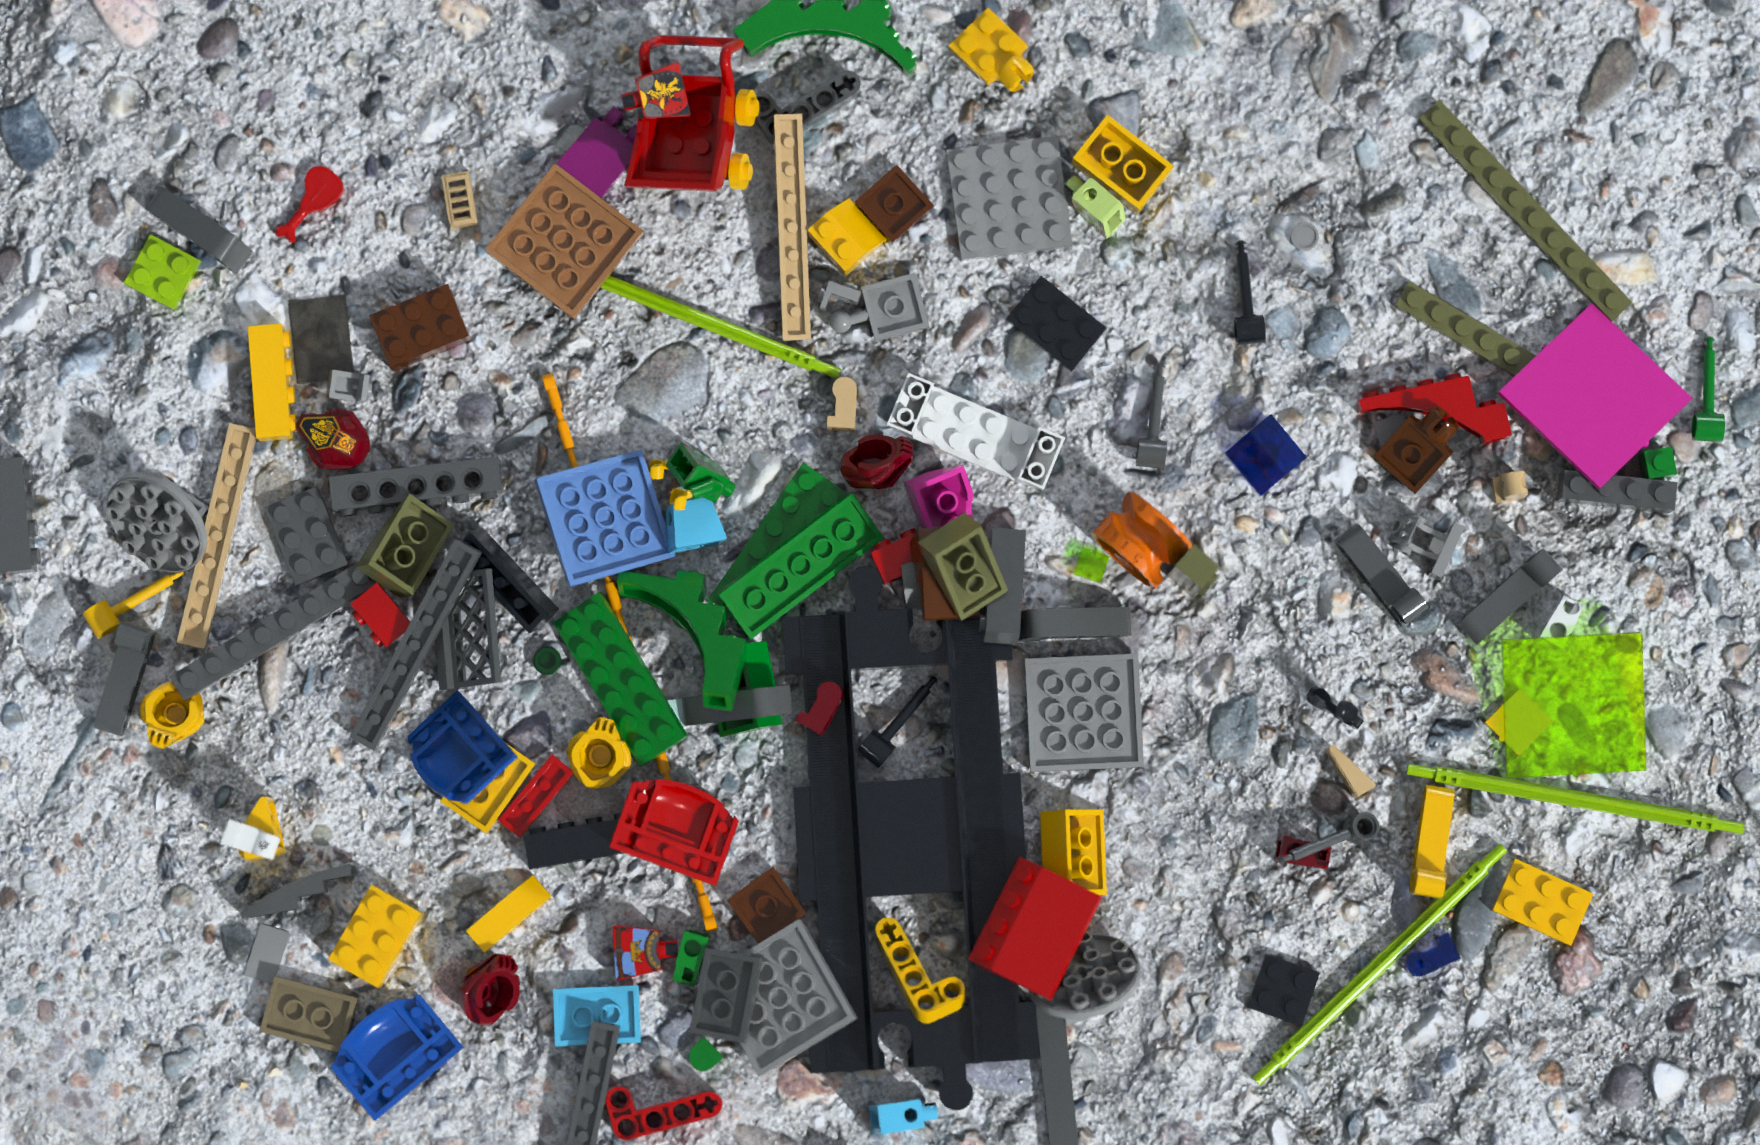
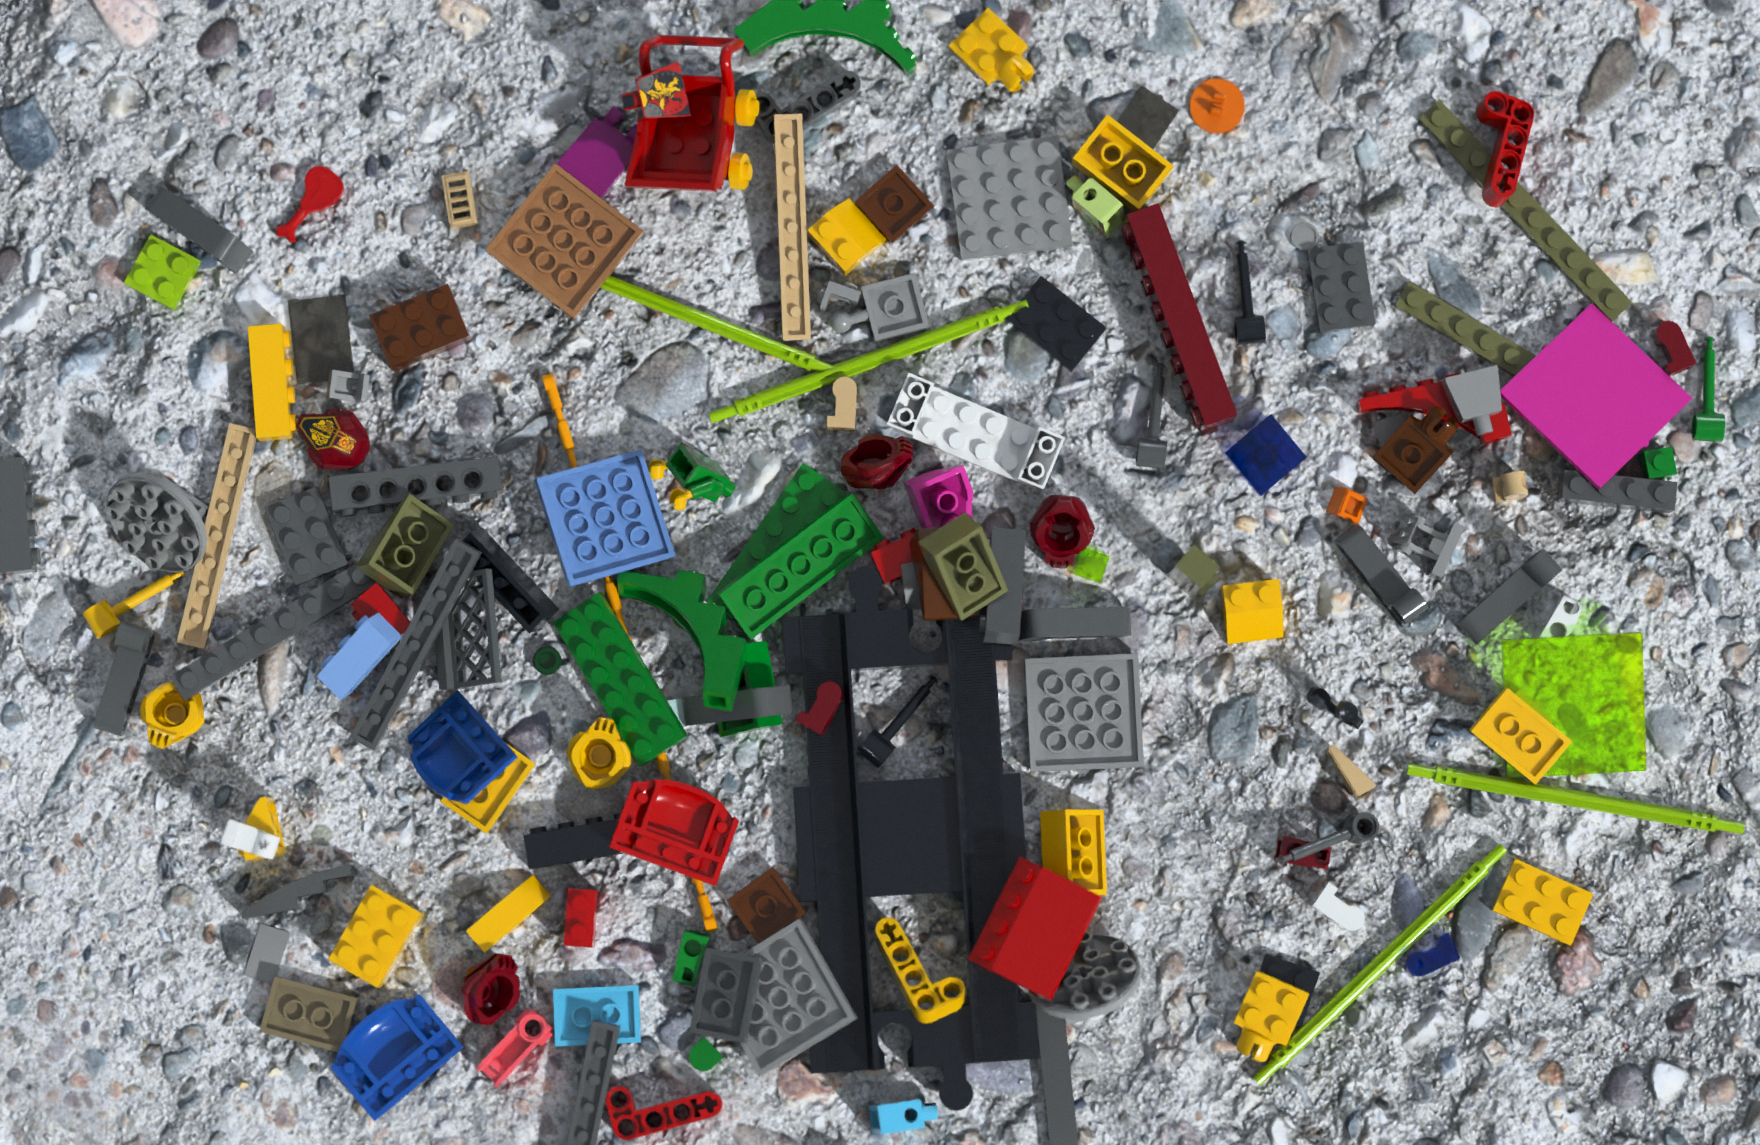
(358, 655): none -> light blue brick
(514, 1047): none -> coral piece
(536, 796): red plate -> none
(581, 918): none -> red brick
(639, 951): torso -> none
(694, 526): medium azure torso -> none
(867, 361): none -> lime axle
(1061, 529): none -> dark red helmet
(1141, 540): orange piece -> none
(1148, 116): none -> clear smoke piece
(1179, 318): none -> dark red brick
(1217, 106): none -> orange piece
(1252, 611): none -> yellow slope
(1268, 1014): none -> yellow plate
(1341, 287): none -> dark grey plate
(1345, 916): none -> white leg
(1346, 504): none -> orange slope
(1431, 842): yellow beam -> none
(1475, 397): none -> light grey torso
(1504, 152): none -> red beam
(1520, 735): none -> yellow plate
(1674, 346): none -> dark red leg

